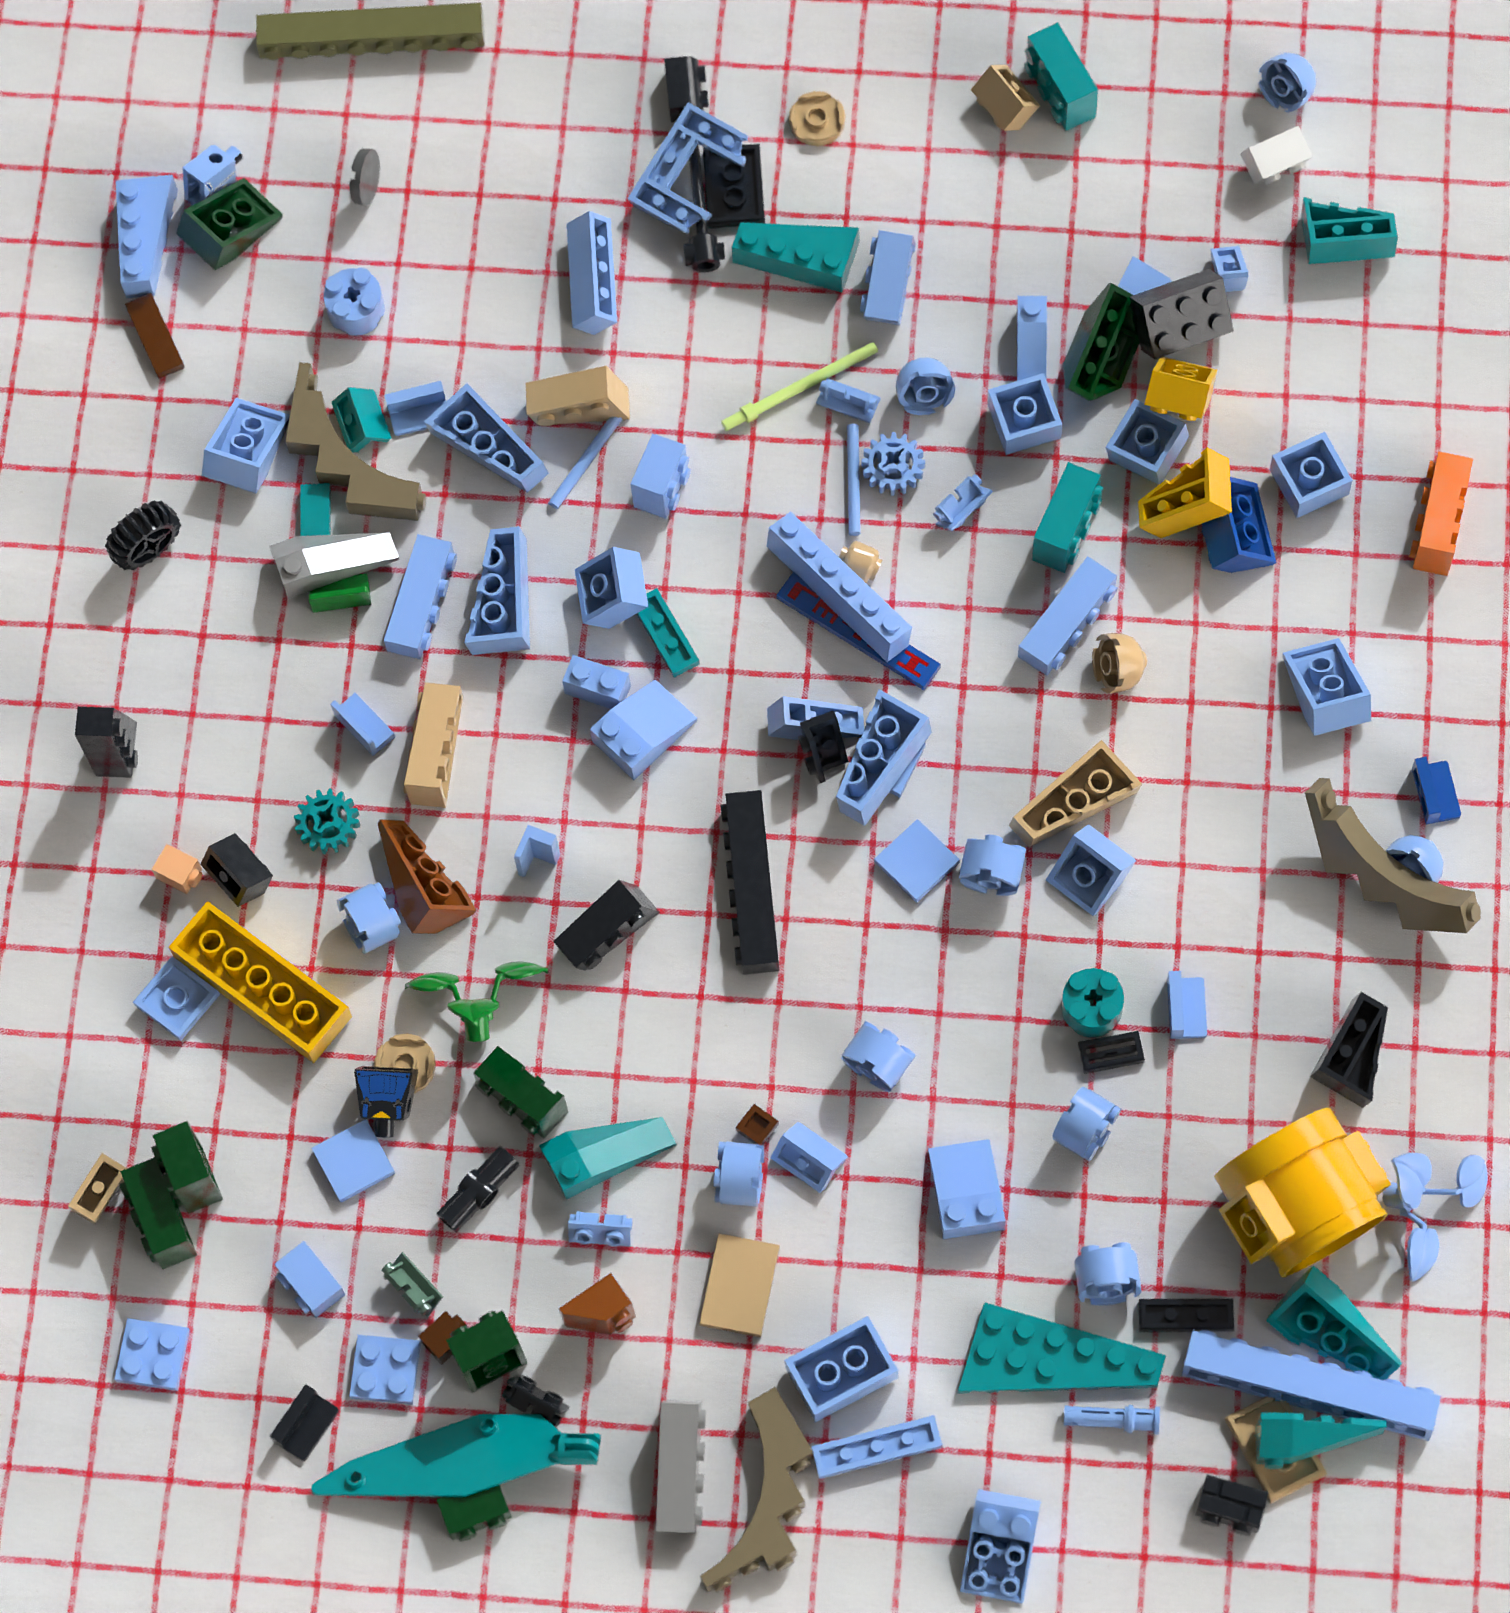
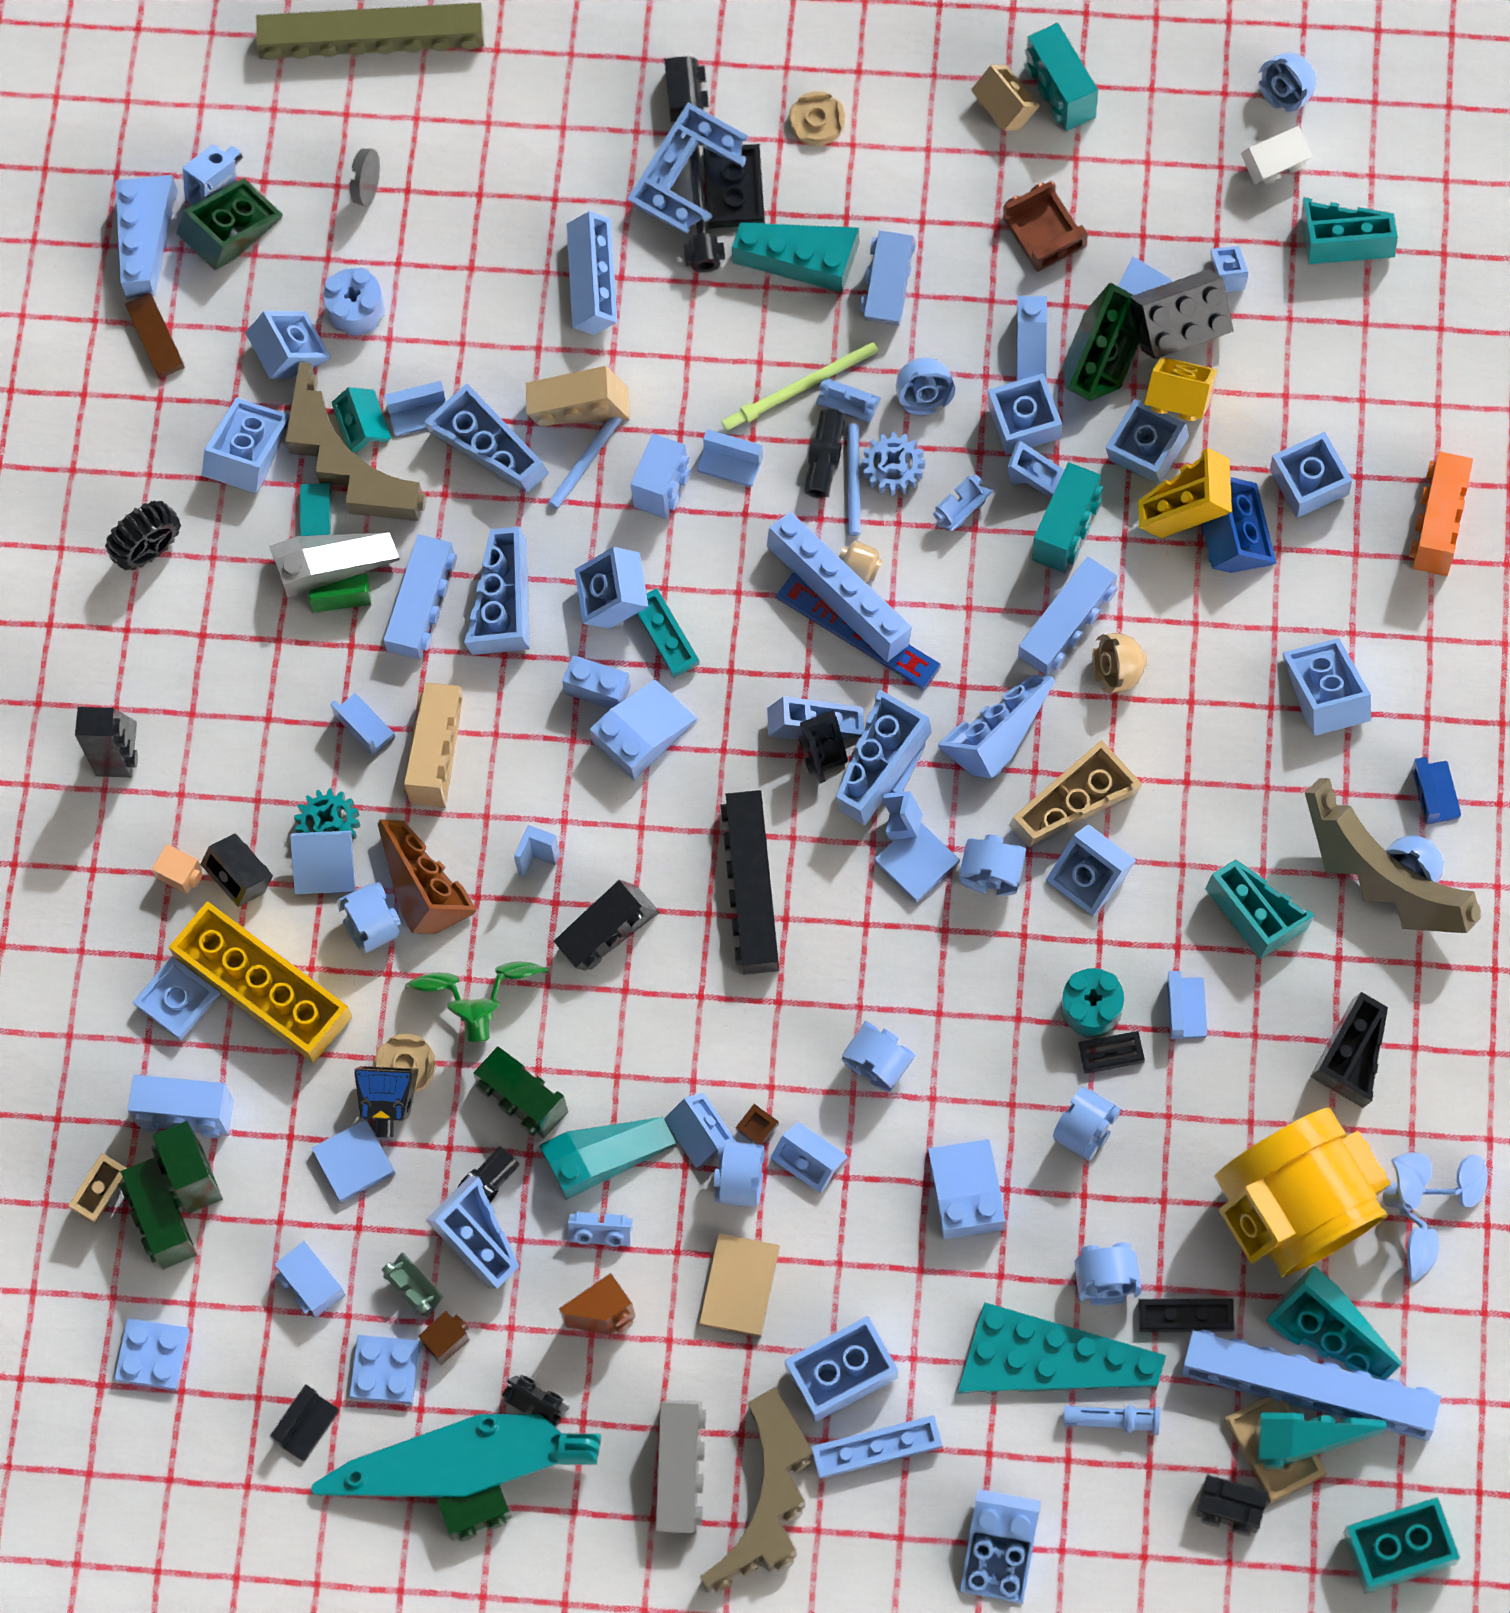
(167, 1102): none -> light blue brick
(284, 341): none -> light blue slope
(323, 862): none -> light blue tile
(473, 1233): none -> light blue wedge
(486, 1350): dark green brick -> none
(698, 1128): none -> light blue panel
(730, 458): none -> light blue panel
(824, 453): none -> black piece
(904, 815): none -> light blue panel
(995, 736): none -> light blue wedge
(1034, 469): none -> light blue slope
(1043, 226): none -> copper panel
(1256, 909): none -> teal wedge
(1401, 1545): none -> teal brick

